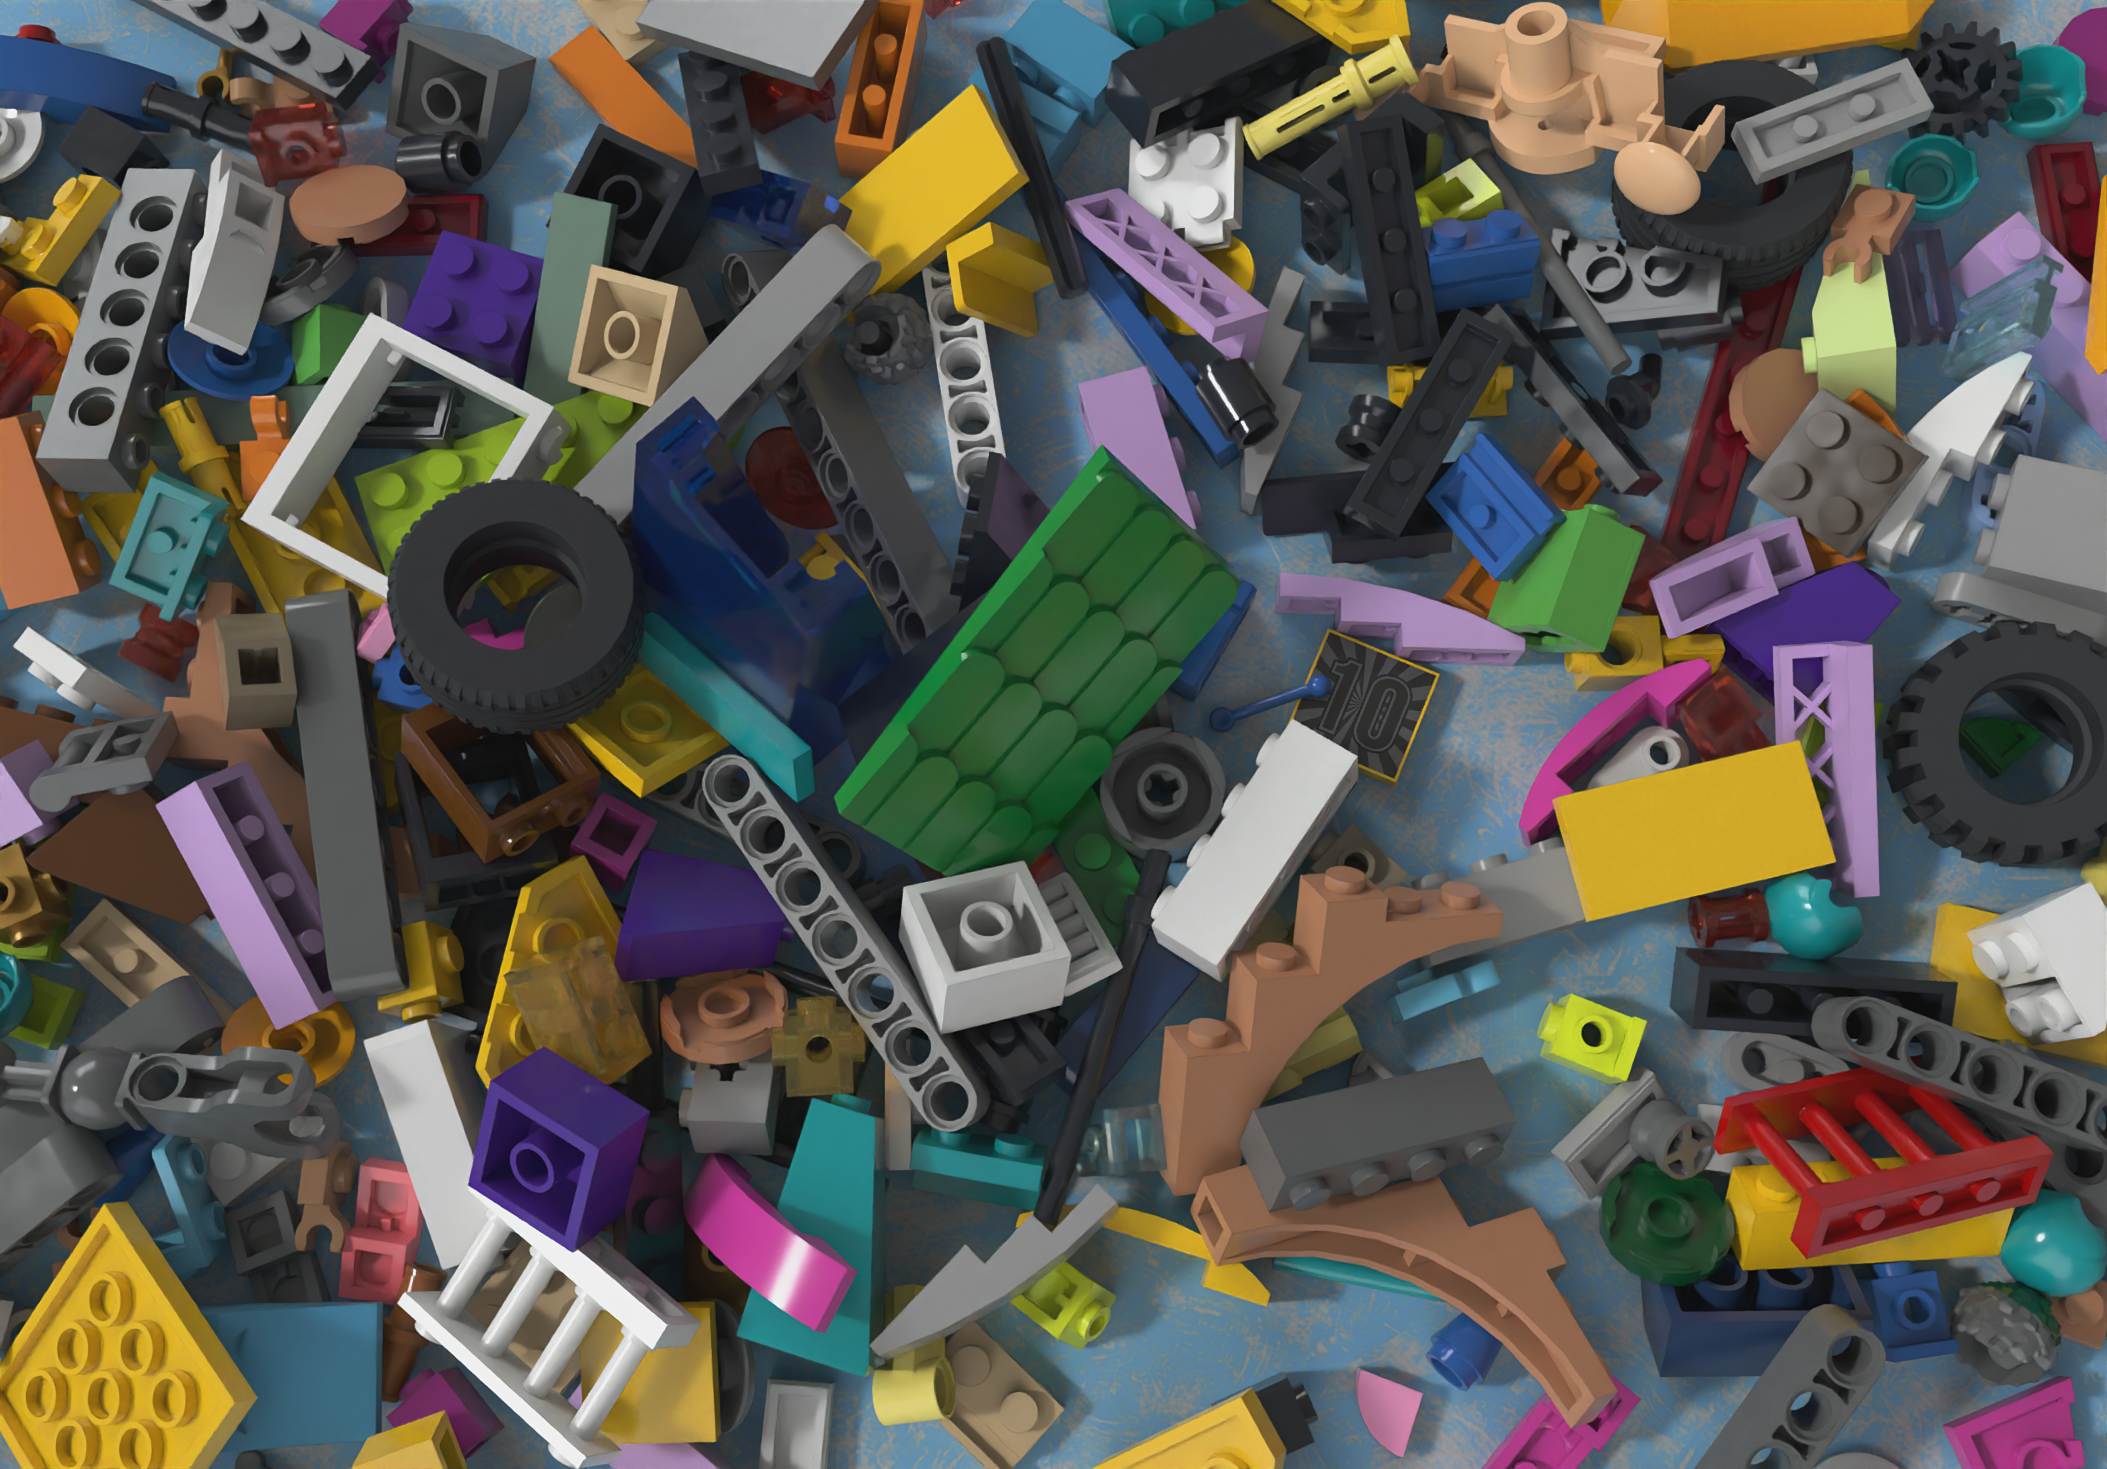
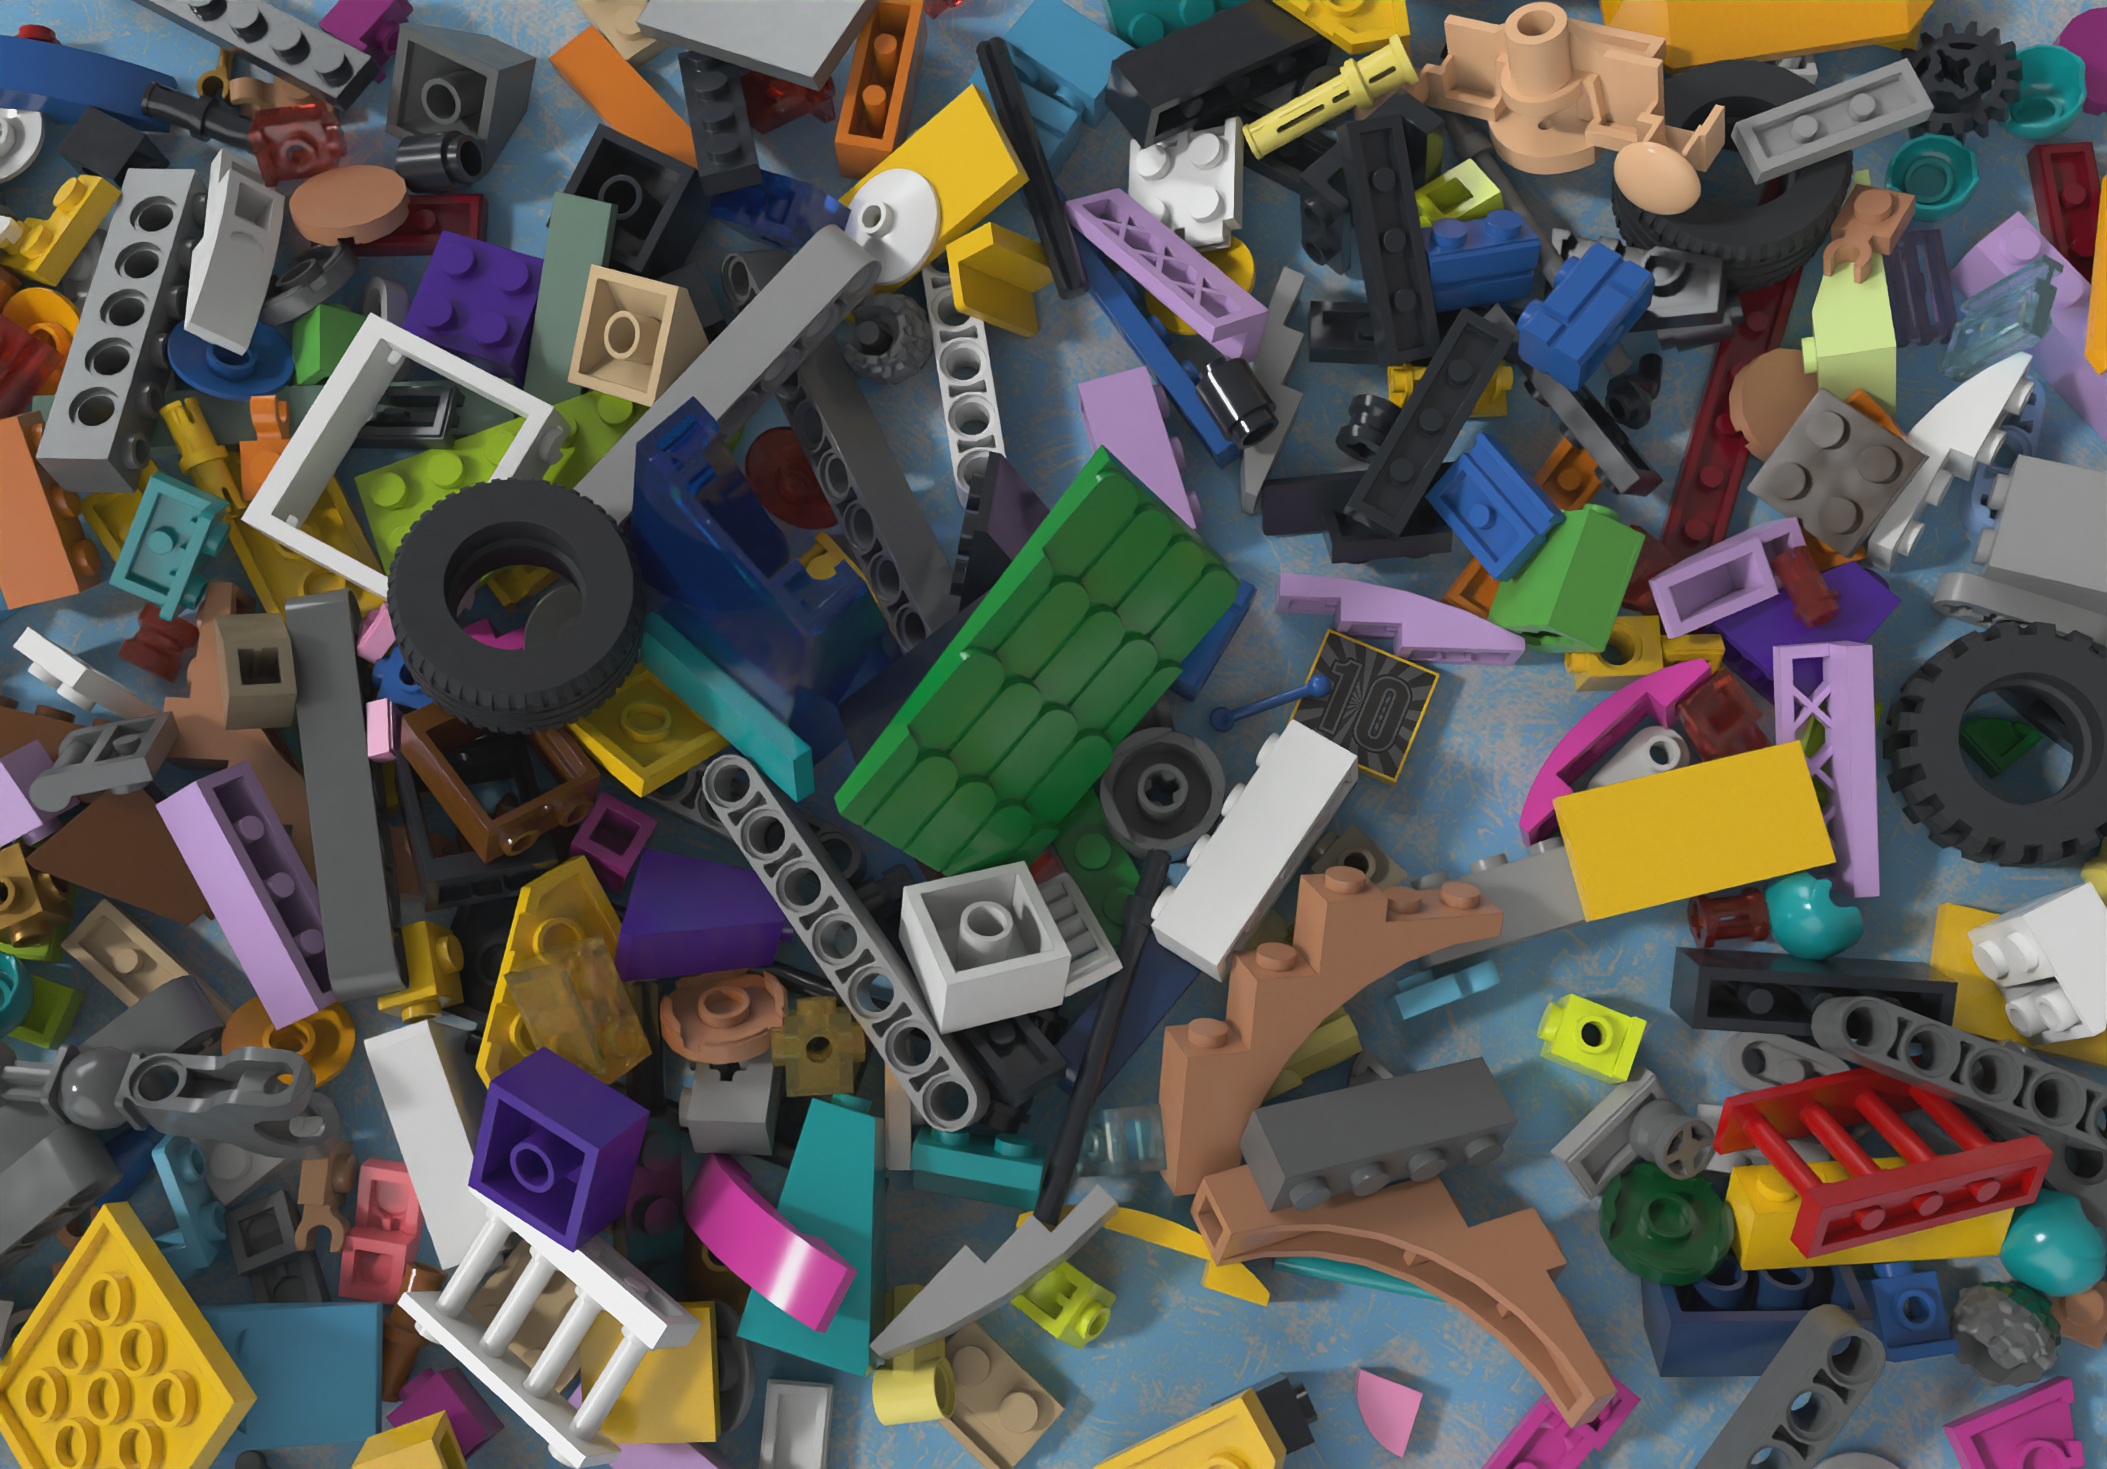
(383, 730): none -> bright pink tile
(896, 222): none -> white dish
(1463, 1352): blue cone -> none
(1584, 315): none -> blue brick
(1806, 588): none -> clear red pin

